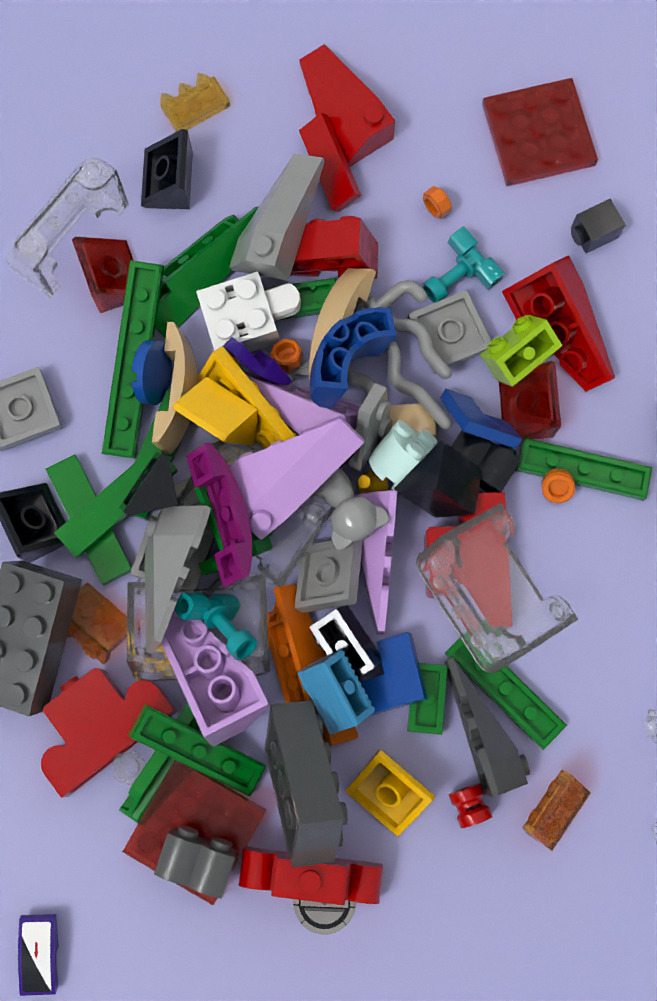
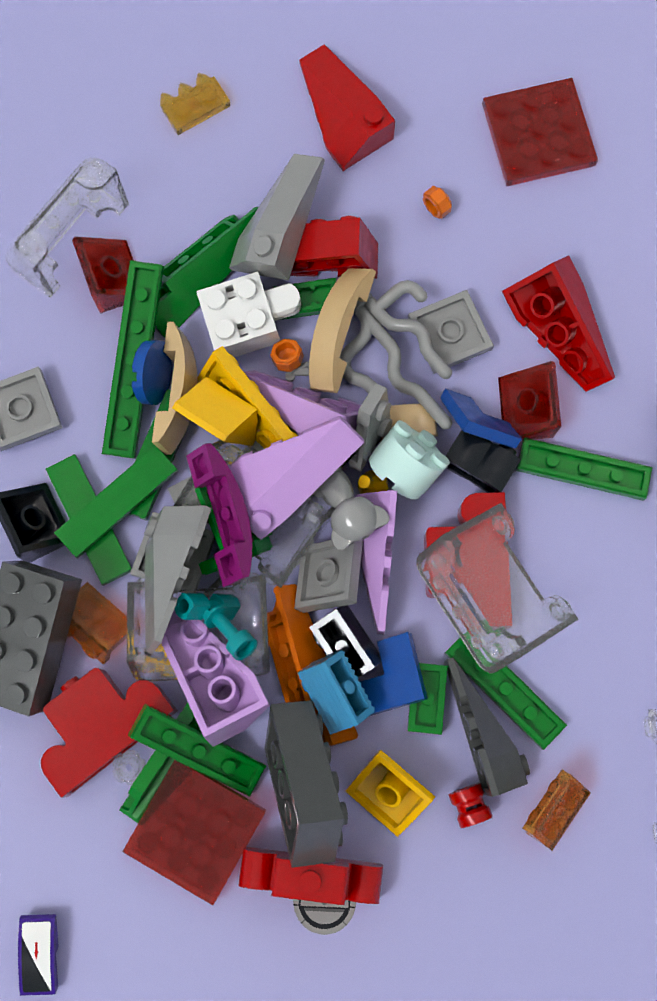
(152, 489): black slope -> none
(168, 173): black slope -> none
(196, 861): dark grey brick -> none
(259, 363): dark purple slope -> none
(336, 174): red tile -> none
(355, 337): blue brick -> none
(443, 483): black slope -> none
(469, 263): teal bar -> none
(520, 349): lime brick -> none
(558, 486): orange tile -> none
(597, 226): black brick -> none

